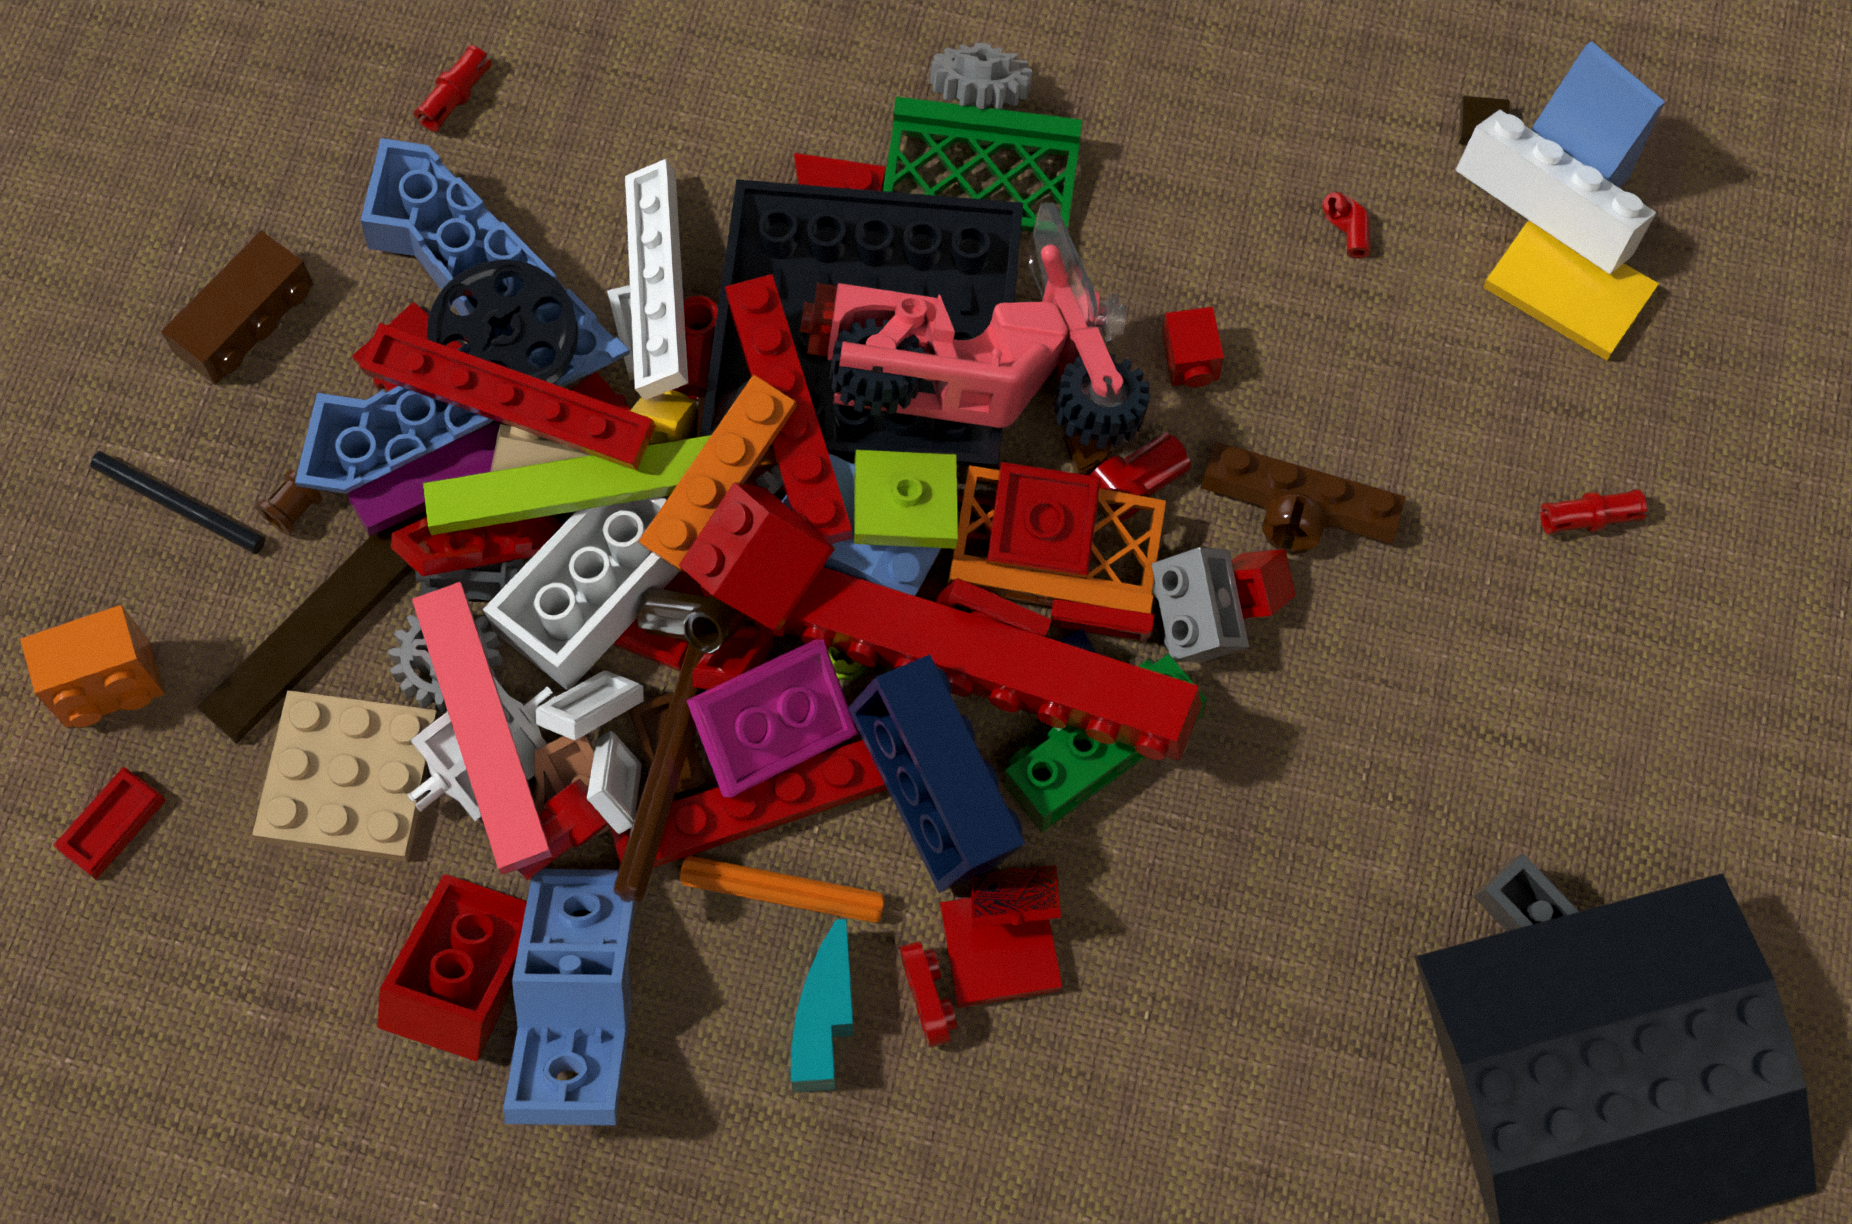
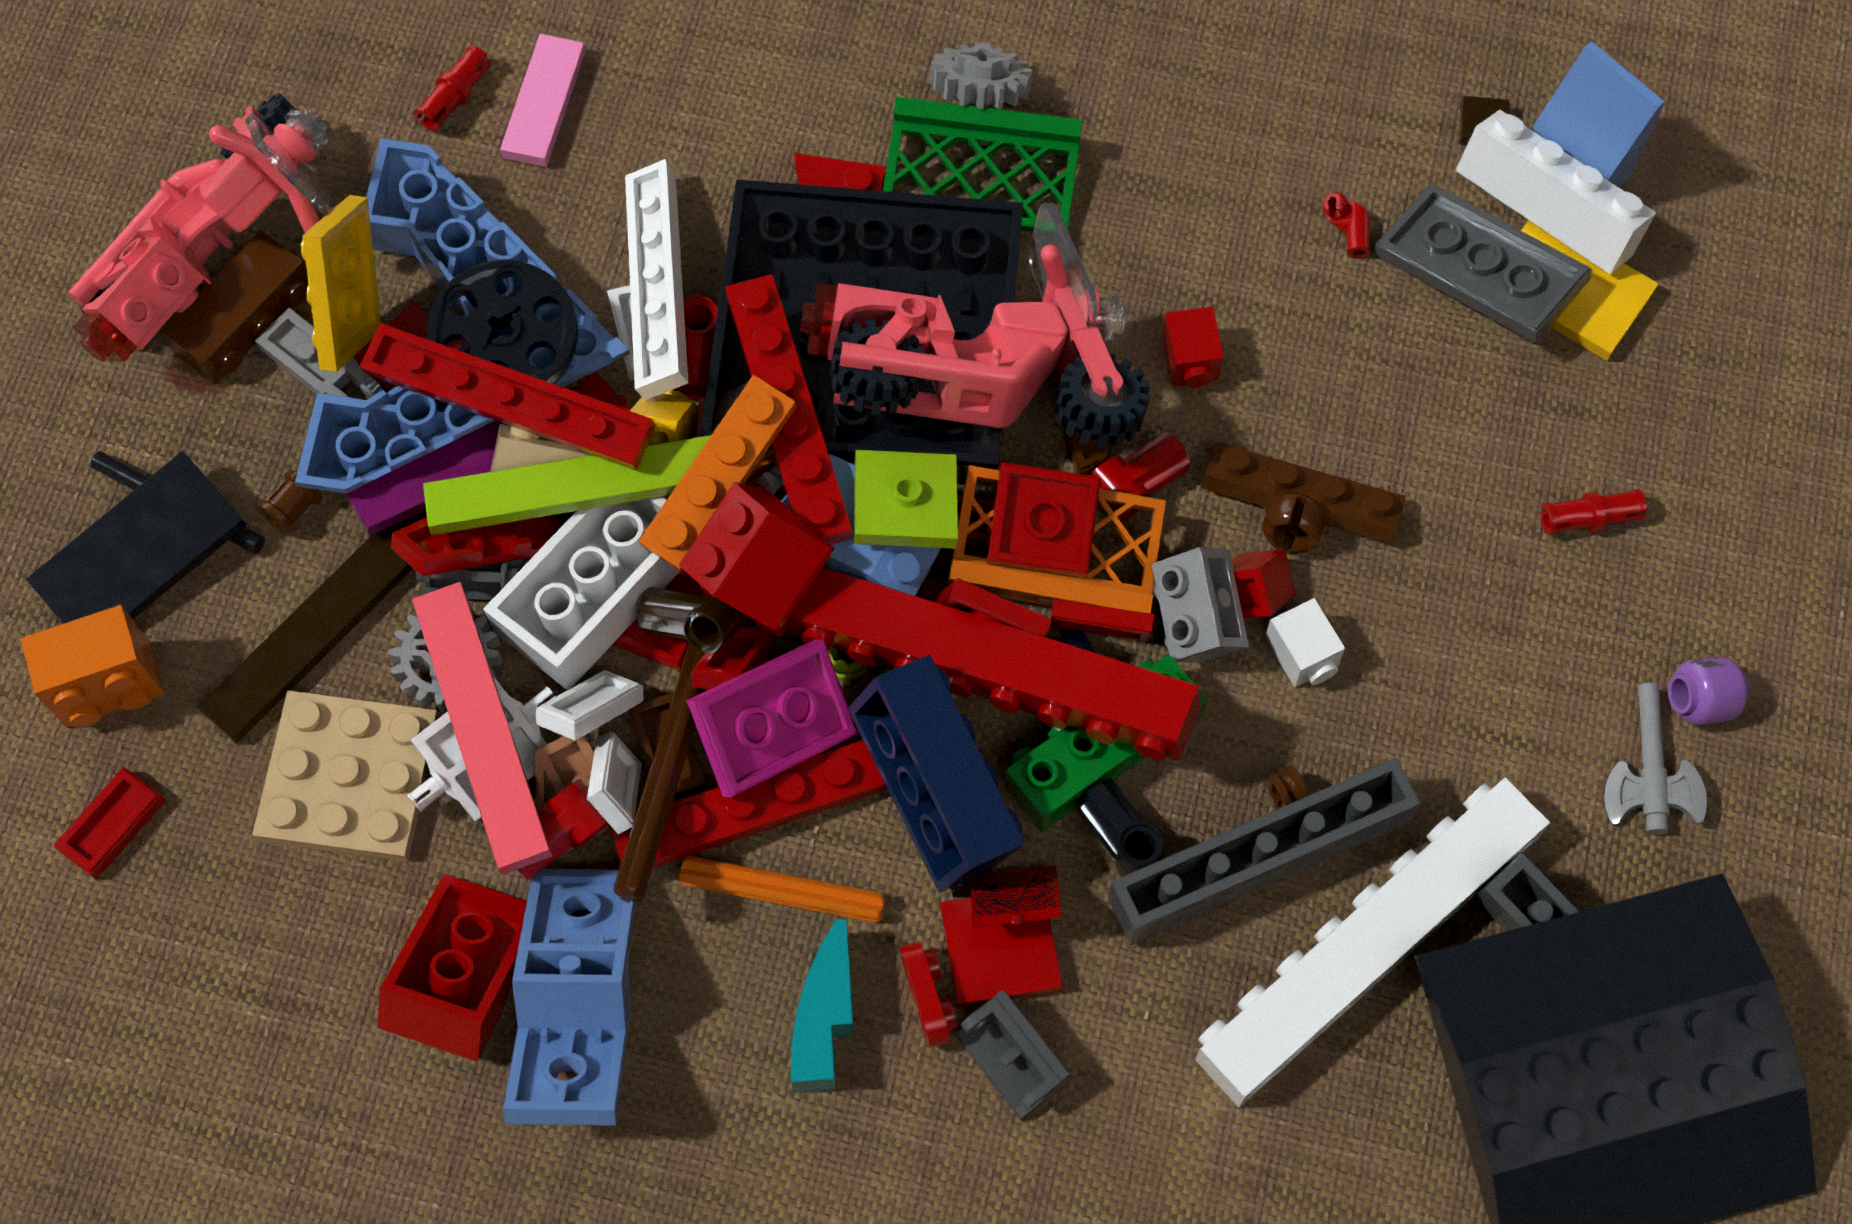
(139, 545): none -> black tile
(142, 284): none -> coral piece
(291, 346): none -> light grey hinge
(341, 282): none -> yellow plate
(543, 100): none -> bright pink tile
(1012, 1055): none -> dark grey hinge
(1118, 825): none -> black piece
(1263, 851): none -> dark grey brick
(1286, 788): none -> reddish brown bush
(1305, 644): none -> white brick
(1369, 942): none -> white brick
(1483, 262): none -> dark grey plate
(1654, 789): none -> light grey piece
(1709, 690): none -> medium lavender head

